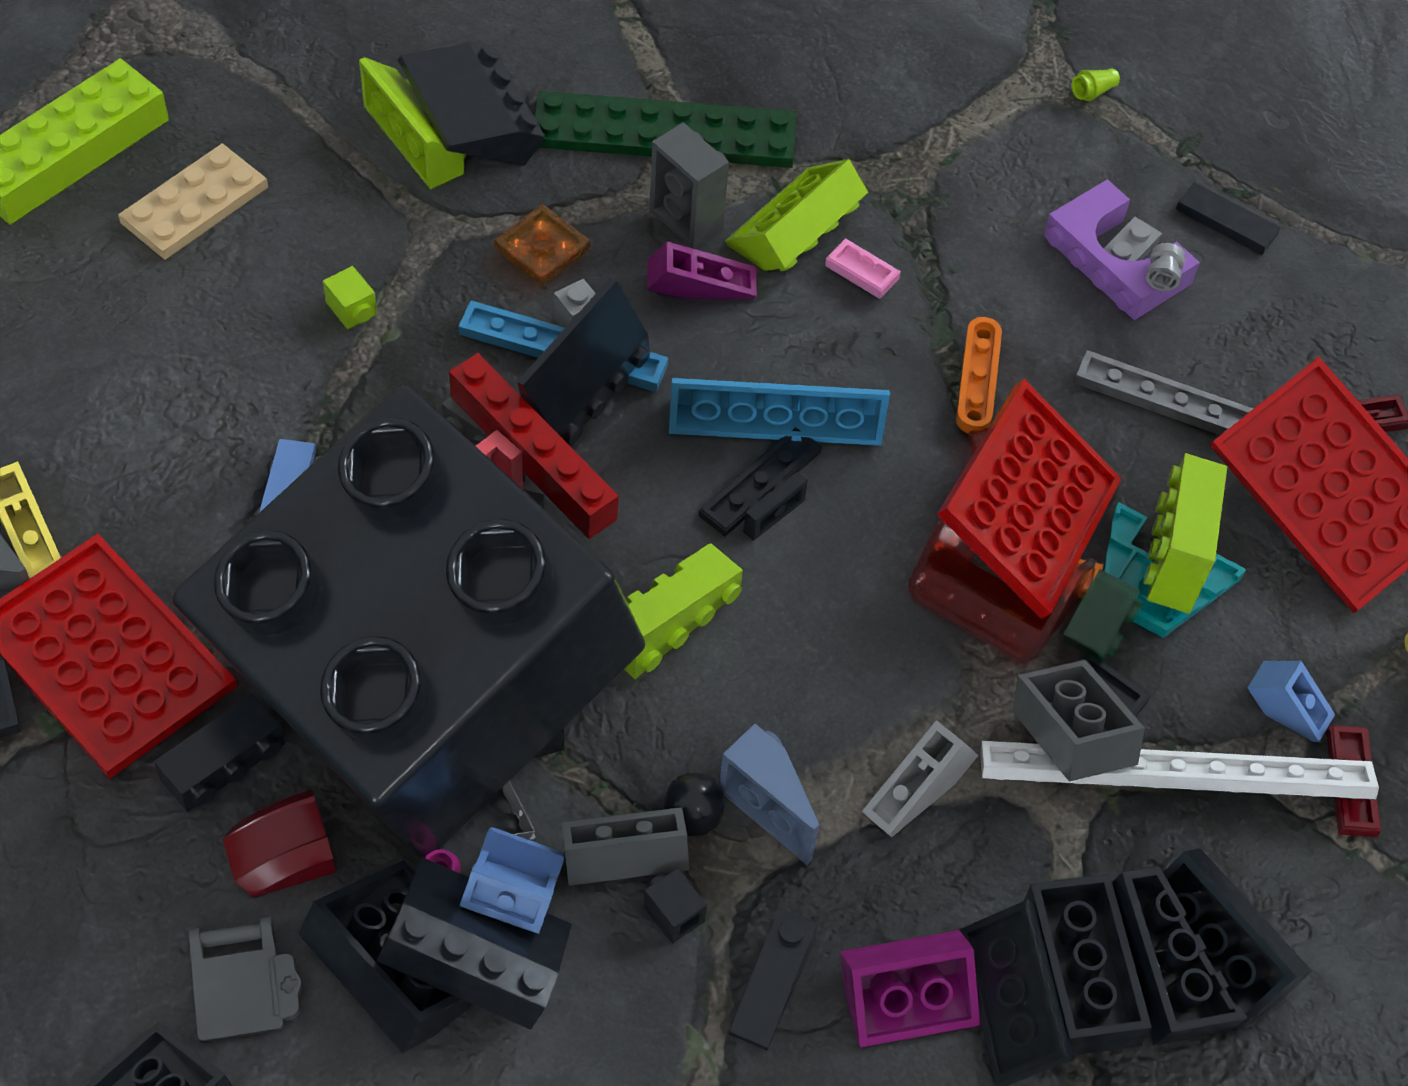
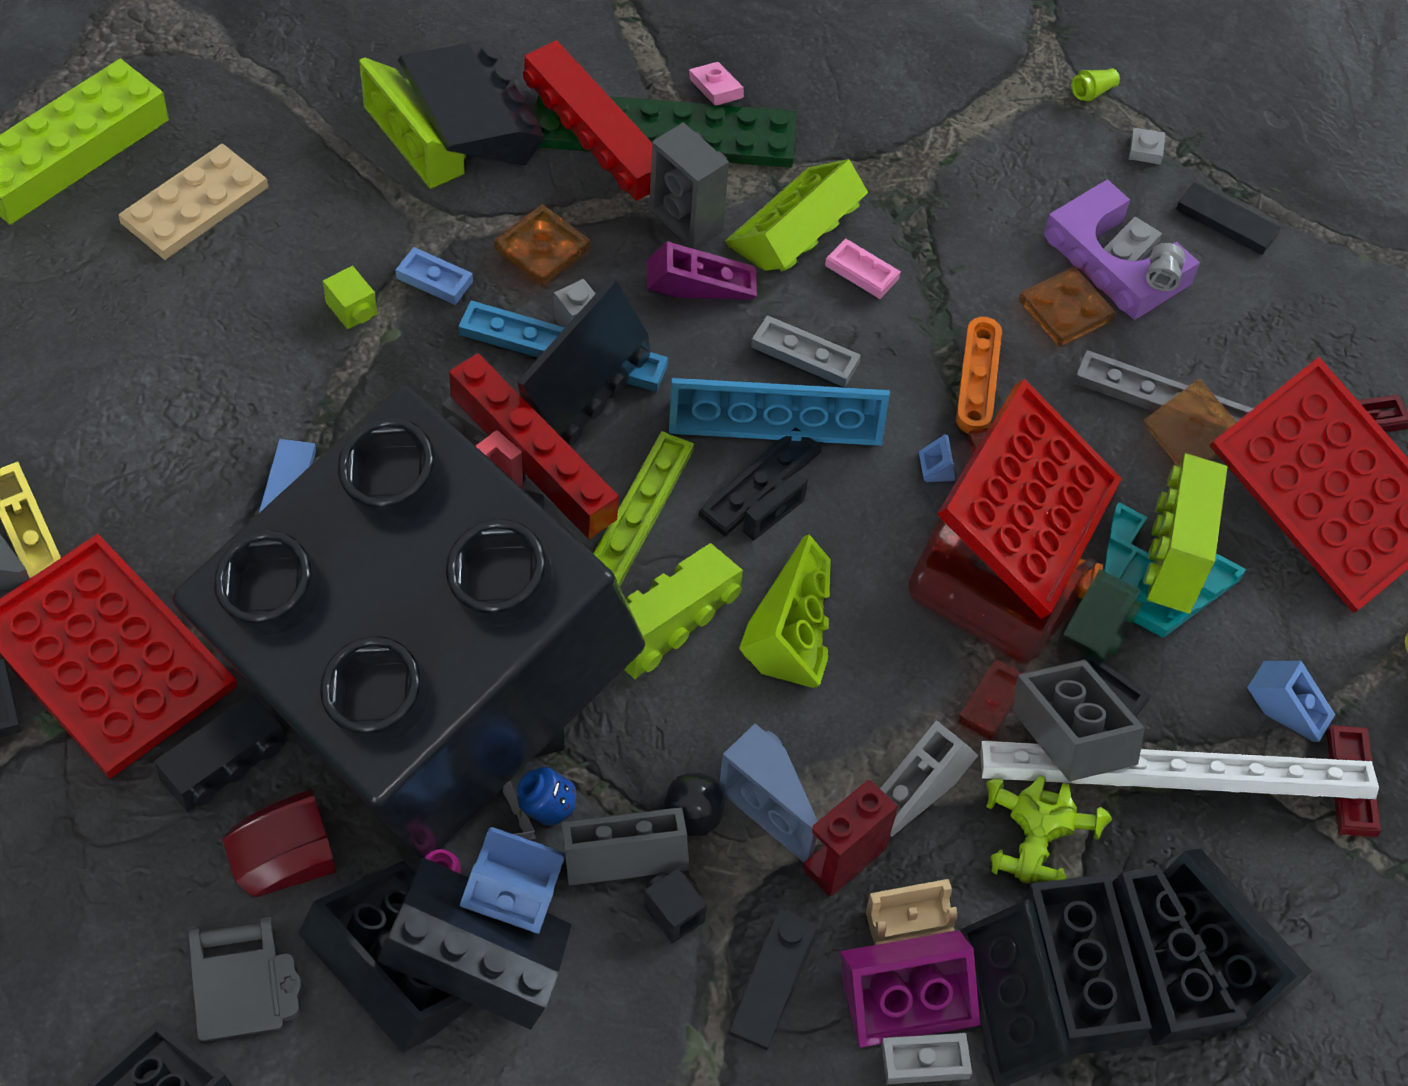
(434, 275): none -> medium blue plate
(546, 796): none -> blue head
(591, 117): none -> red brick
(643, 503): none -> lime tile
(716, 83): none -> bright pink plate
(789, 623): none -> lime wedge
(805, 351): none -> light grey plate
(851, 836): none -> dark red panel
(911, 912): none -> tan hinge
(926, 1058): none -> light grey plate
(937, 461): none -> medium blue slope
(991, 700): none -> clear red plate
(1043, 819): none -> lime piece
(1067, 306): none -> clear orange plate
(1146, 146): none -> light grey plate
(1190, 423): none -> clear orange plate

